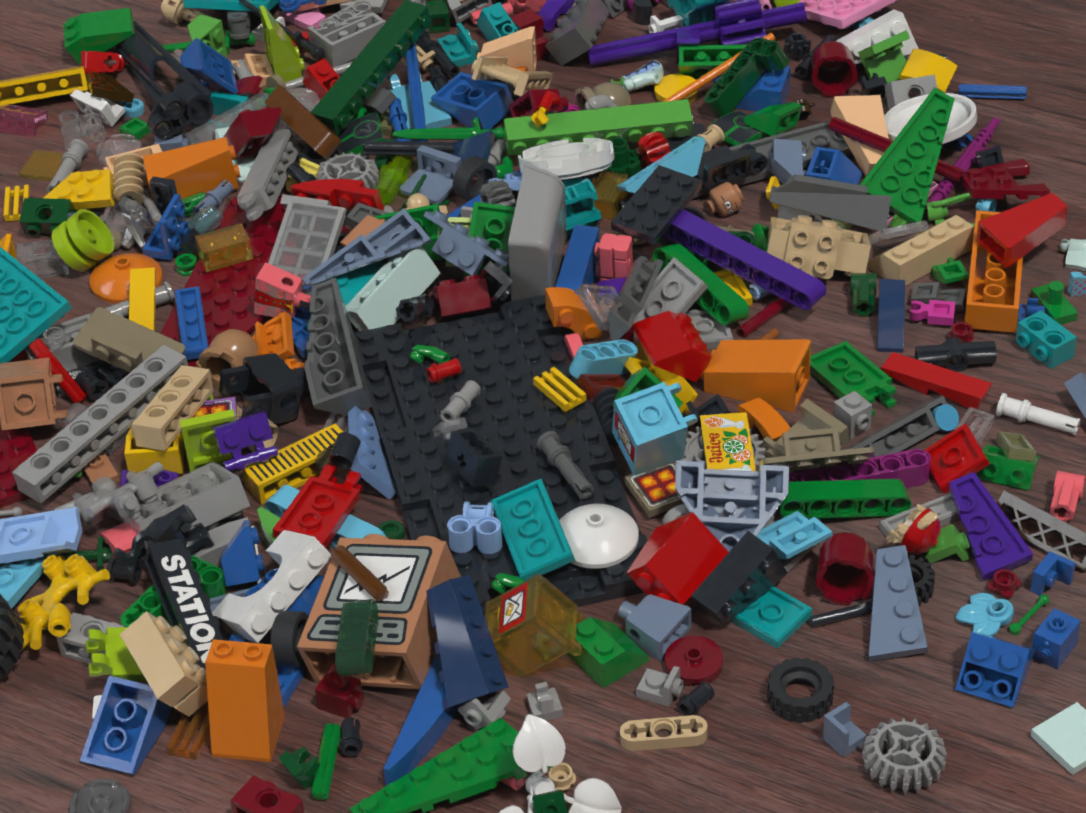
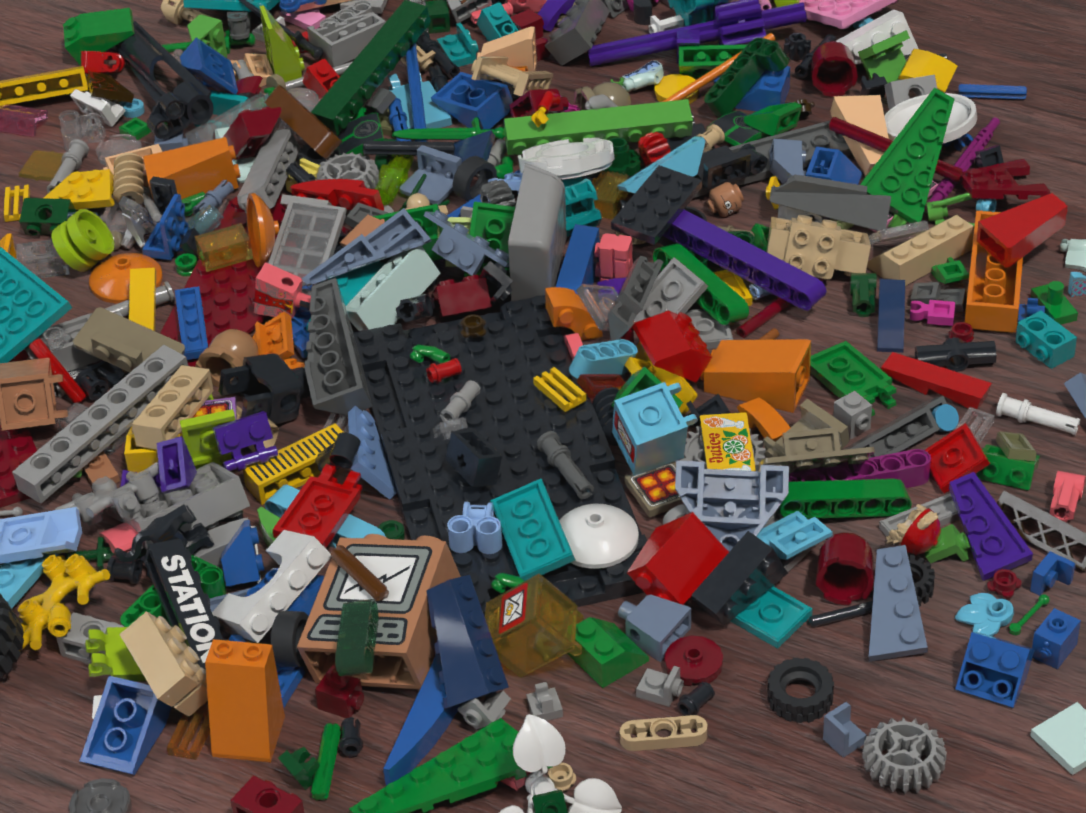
(175, 465): none -> dark purple slope
(261, 229): none -> orange dish
(473, 326): none -> dark brown plate

